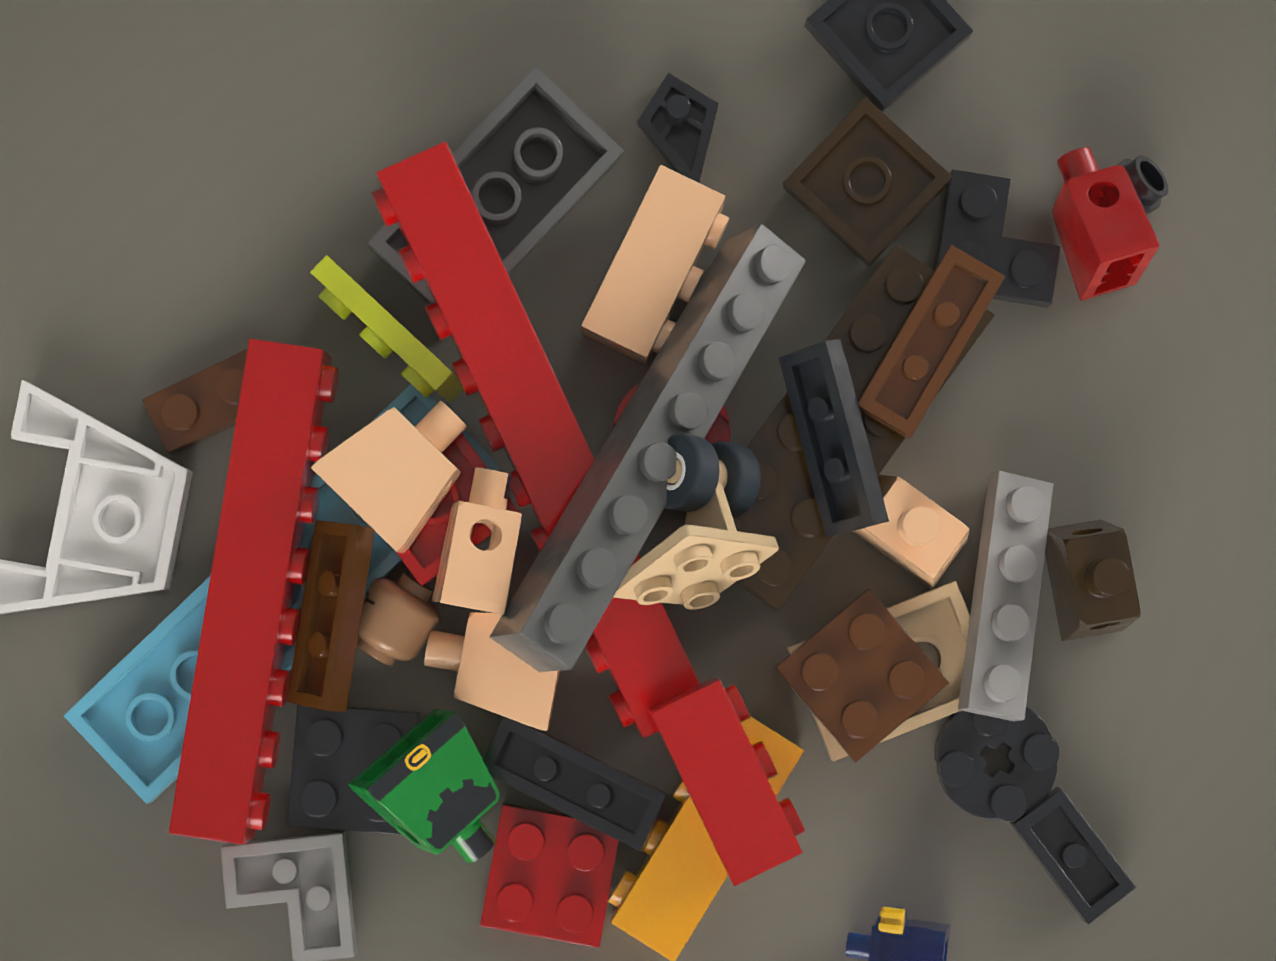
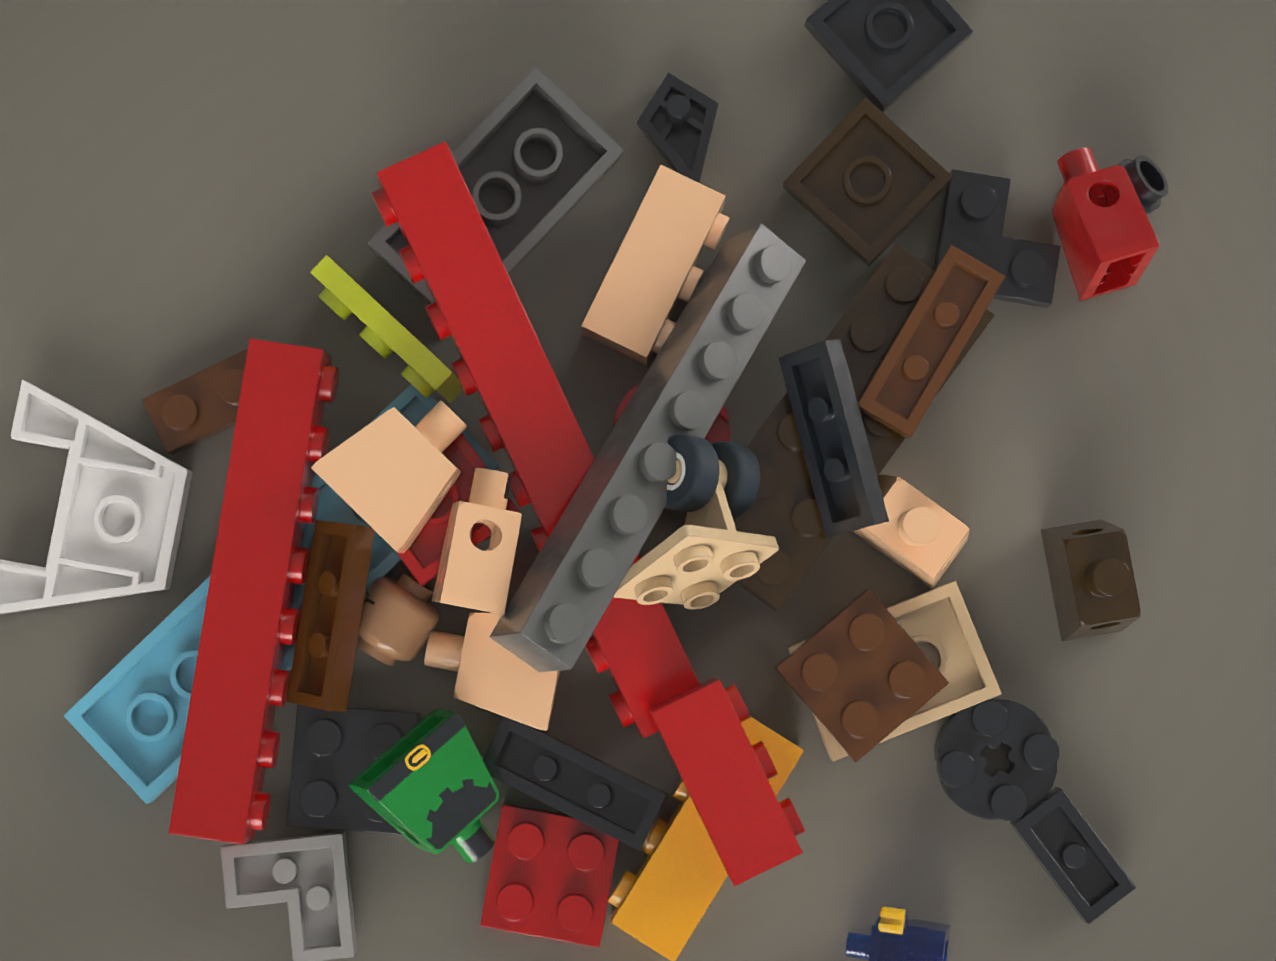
(1006, 596): light grey plate -> none

